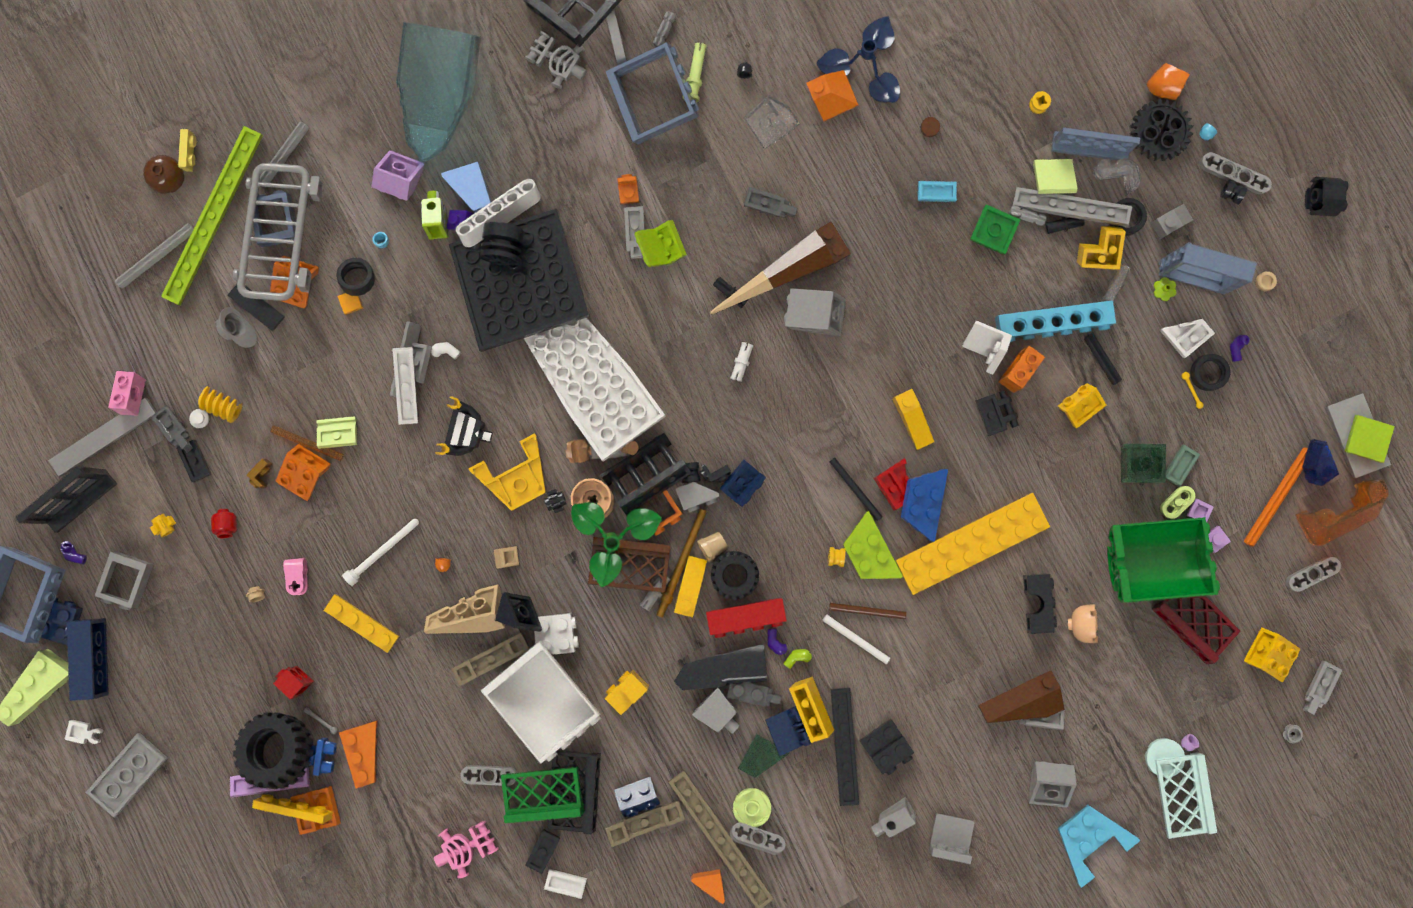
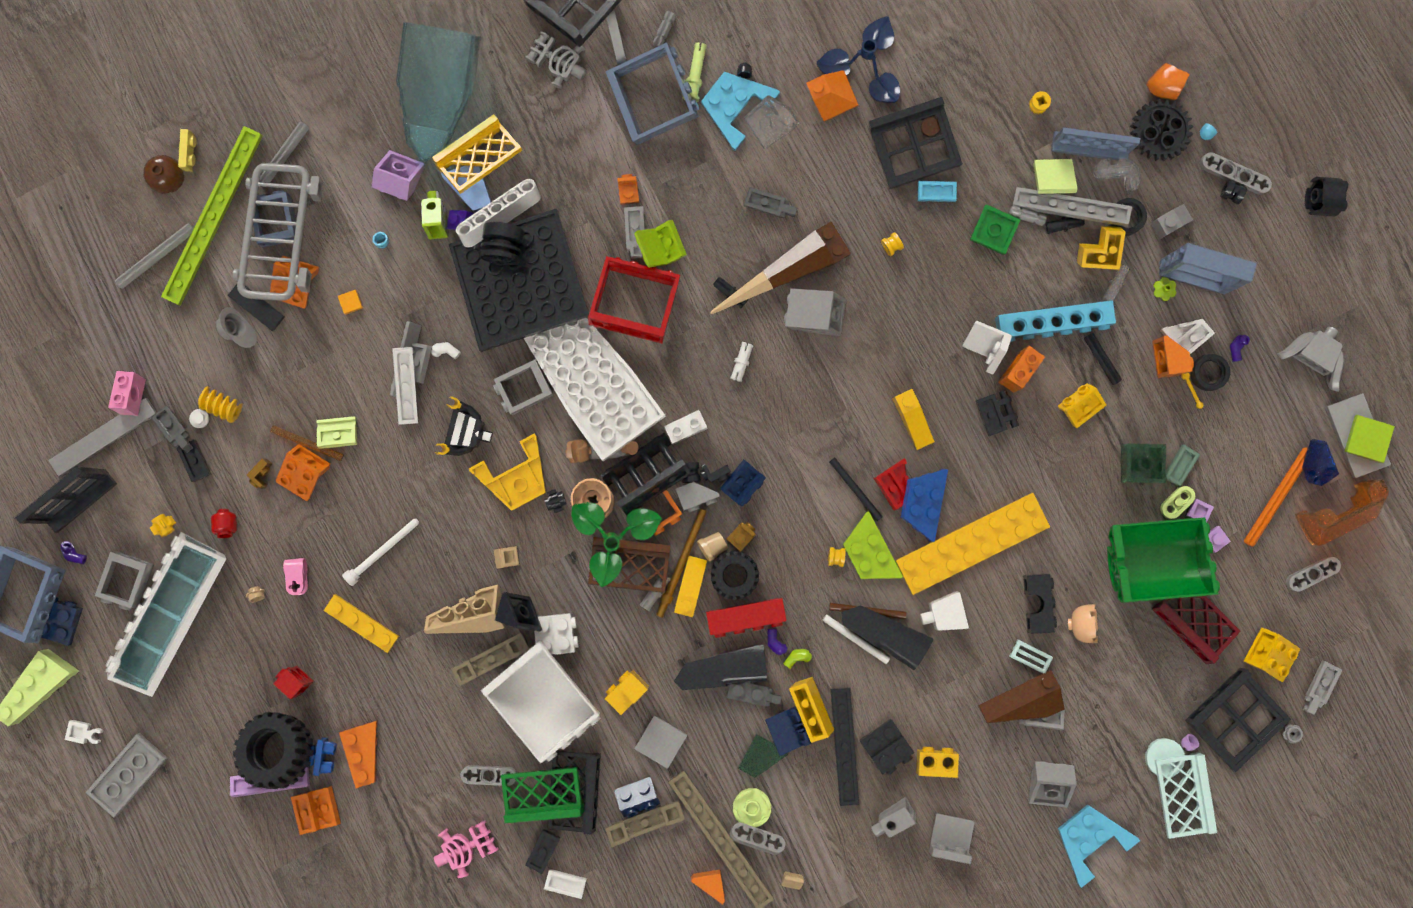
(87, 659): dark blue brick -> none
(164, 615): none -> clear light blue window
(298, 810): yellow plate -> none
(333, 730): light grey hinge -> none
(348, 265): black tyre -> none
(442, 564): orange hinge -> none
(468, 145): none -> yellow fence
(507, 405): none -> light grey window
(626, 326): none -> red window
(660, 741): none -> light grey tile
(685, 427): none -> white brick
(717, 712): light grey torso -> none
(728, 99): none -> medium azure wing
(742, 535): none -> pearl gold bracket
(792, 880): none -> tan slope
(886, 634): none -> black panel
(892, 244): none -> yellow wheel
(906, 118): none -> black window
(936, 768): none -> yellow brick
(946, 613): none -> white torso
(1016, 649): none -> light aqua tile
(1171, 358): none -> orange slope
(1218, 699): none -> black window
(1266, 281): tan tile -> none
(1320, 353): none -> light grey torso

